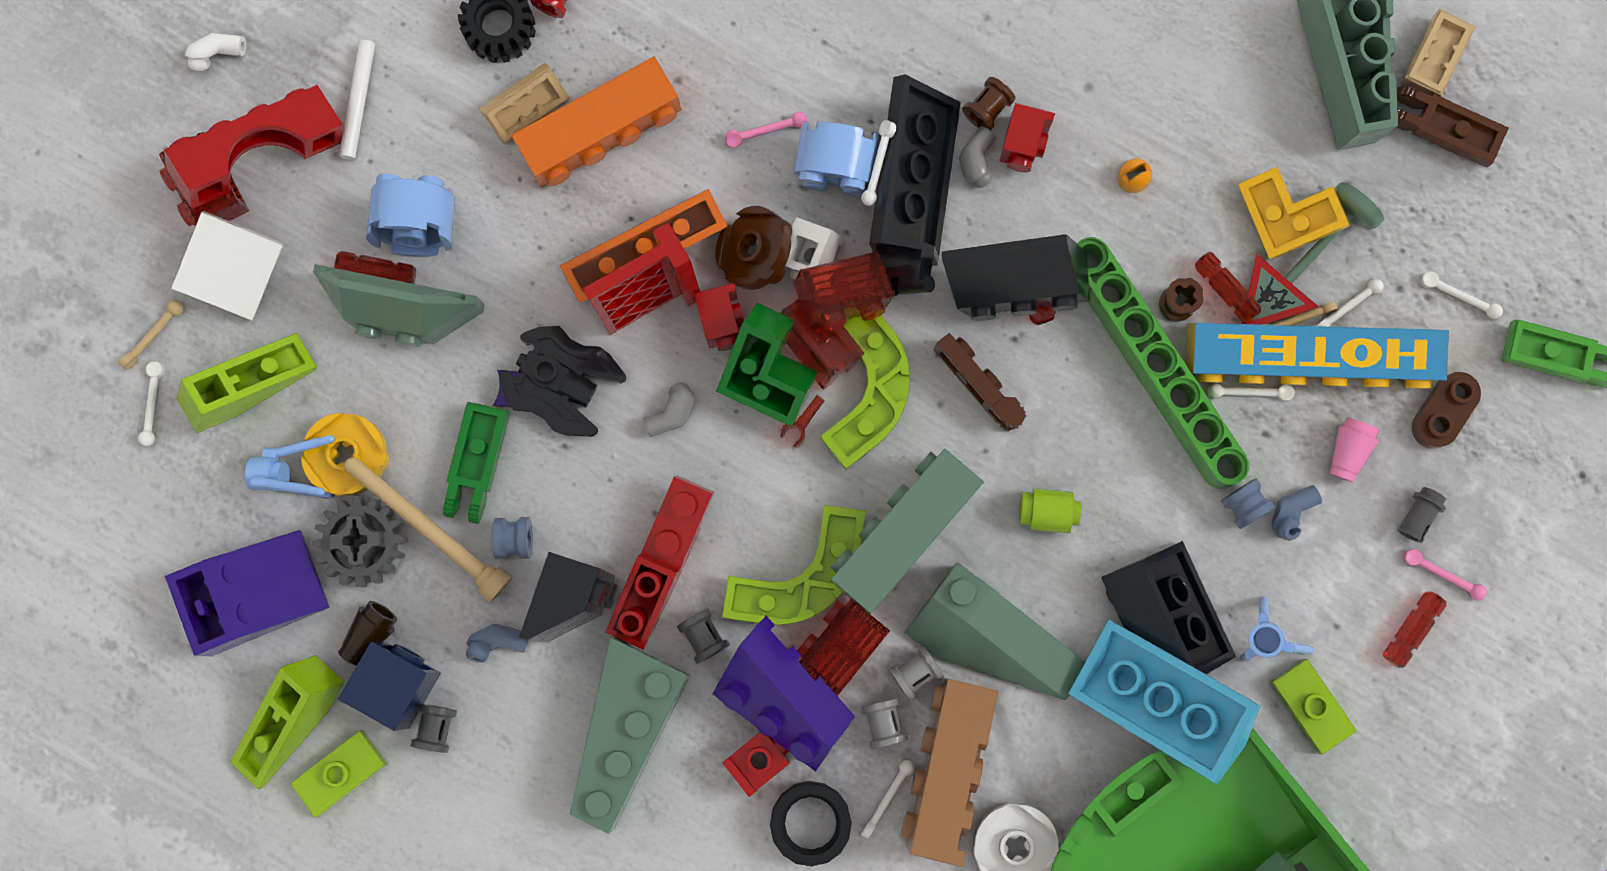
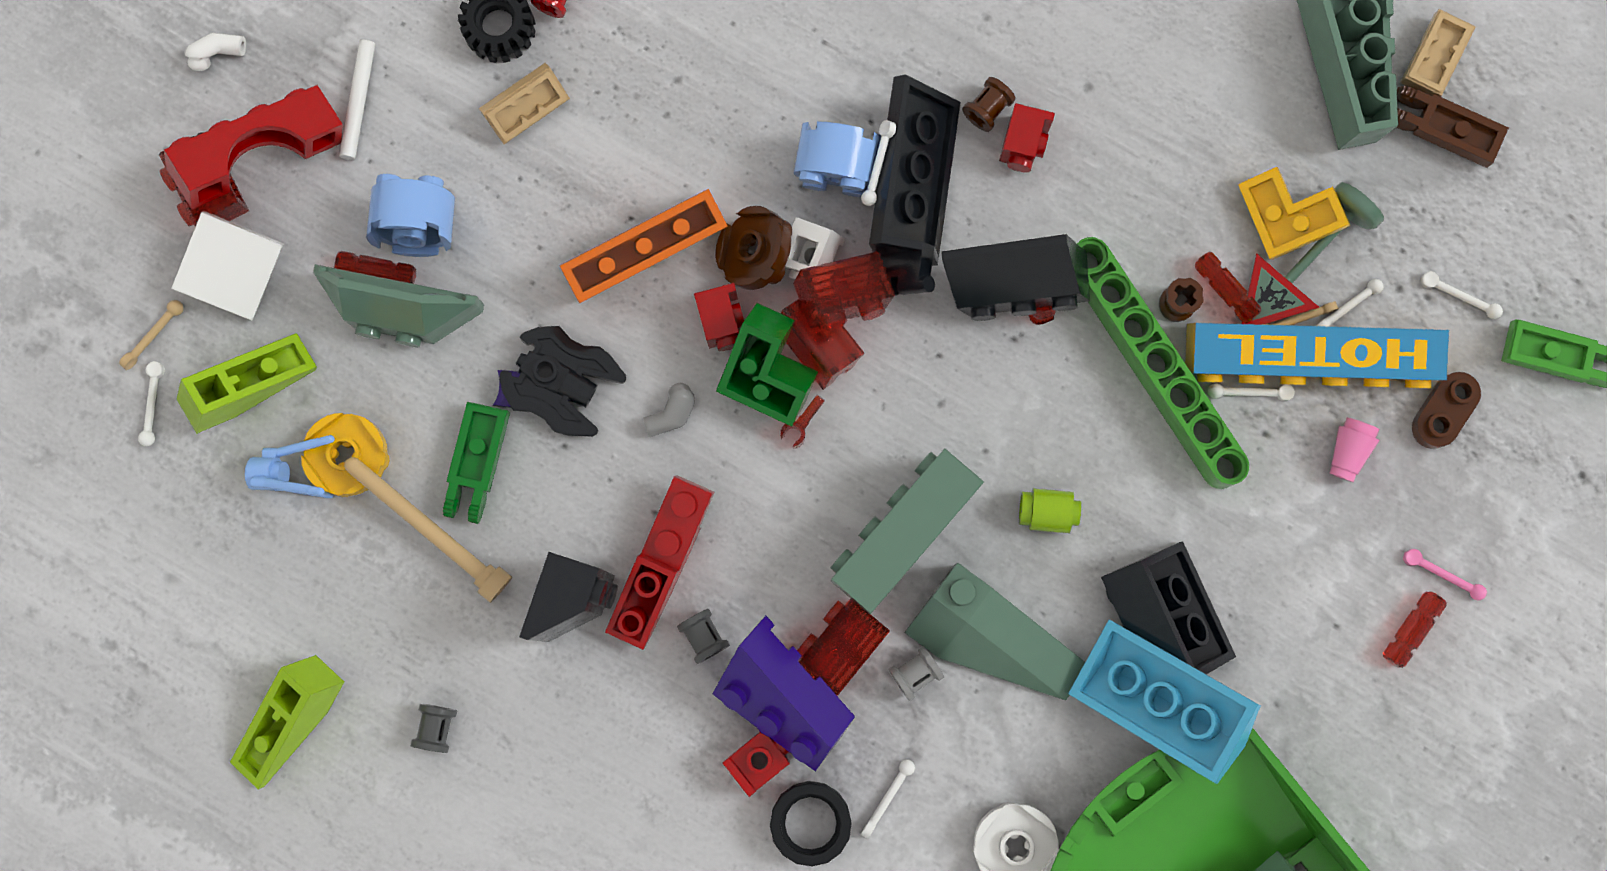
(246, 593): dark purple slope -> none
(339, 773): lime plate -> none
(359, 558): dark grey gear -> none
(369, 625): dark brown cone -> none
(389, 685): dark blue head -> none
(492, 637): sand blue arm -> none
(512, 538): sand blue wheel -> none
(598, 122): orange brick -> none
(626, 723): sand green wedge -> none
(644, 283): red fence -> none
(735, 137): bright pink hinge -> none
(805, 594): lime plate -> none
(884, 396): lime plate -> none
(884, 723): light grey bush -> none
(950, 771): medium nougat wedge -> none
(973, 159): light grey arm -> none
(981, 384): reddish brown hinge -> none
(1140, 181): light orange hinge -> none
(1248, 503): sand blue wheel -> none
(1269, 639): light blue plant -> none
(1289, 509): sand blue arm -> none
(1313, 706): lime plate -> none
(1422, 514): dark grey pin -> none

